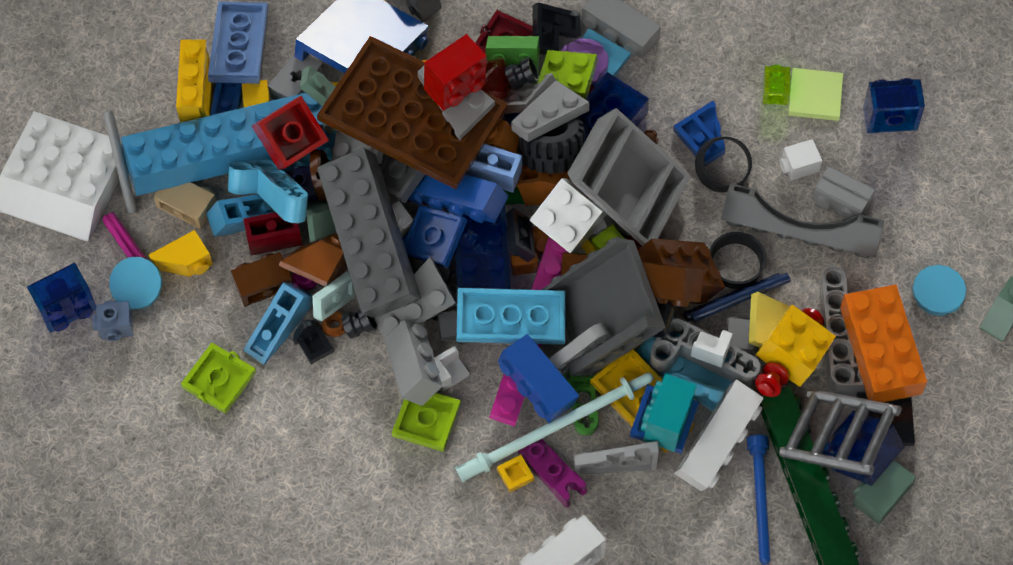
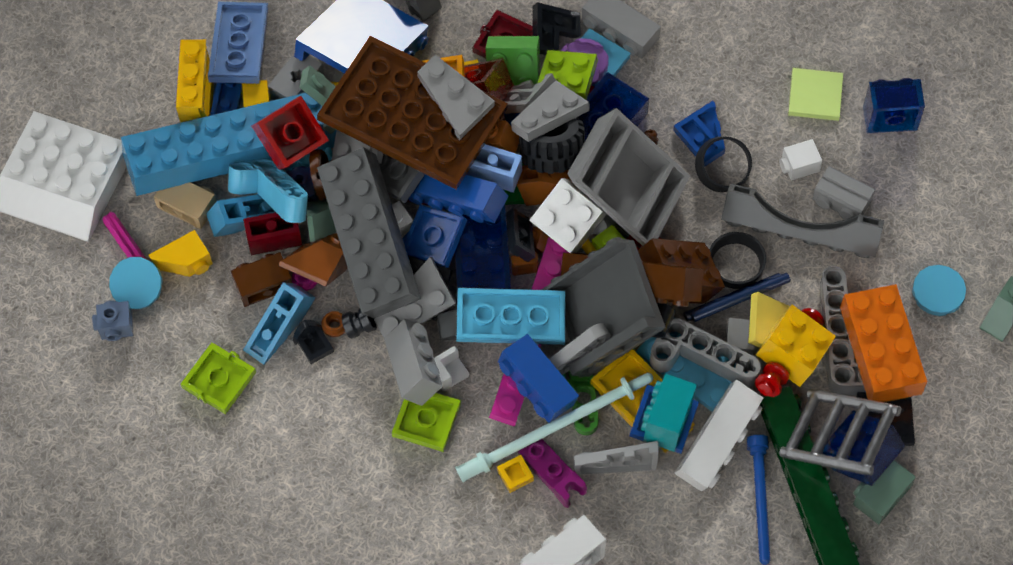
(62, 298): clear blue brick -> none
(120, 162): light grey bar -> none
(333, 297): light aqua plate -> none
(455, 72): red brick -> none
(520, 74): black wheel -> none
(703, 388): medium azure tile -> none
(711, 348): white panel -> none
(776, 85): clear neon green brick -> none

